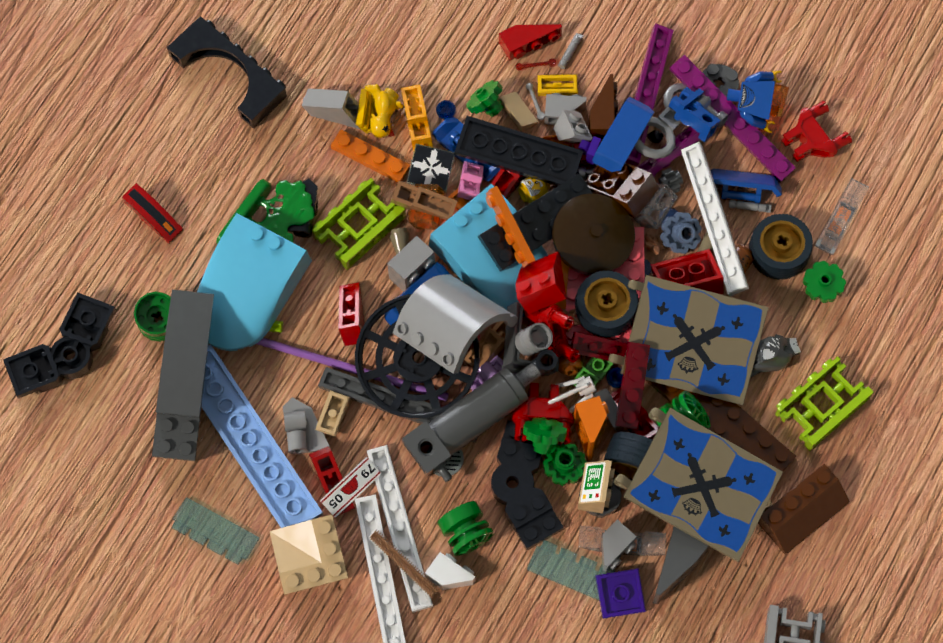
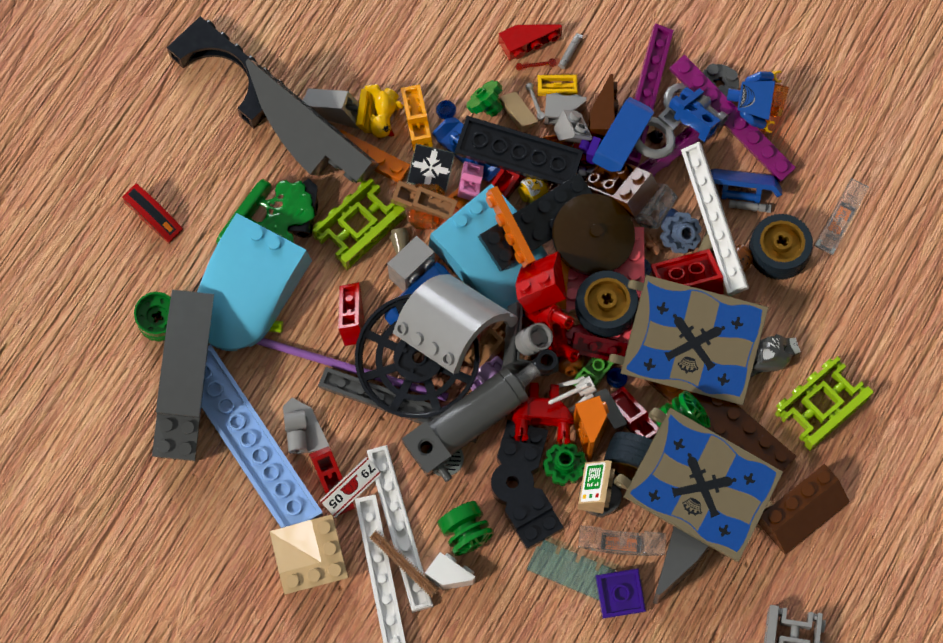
(45, 367): black plate -> none
(211, 526): clear light blue windscreen -> none
(305, 132): none -> dark grey slope
(333, 413): tan slope -> none
(544, 434): green plant -> none
(615, 543): light grey slope -> none
(632, 385): dark red plate -> none
(672, 179): dark grey gear -> none
(812, 136): red connector -> none
(824, 281): green plant -> none

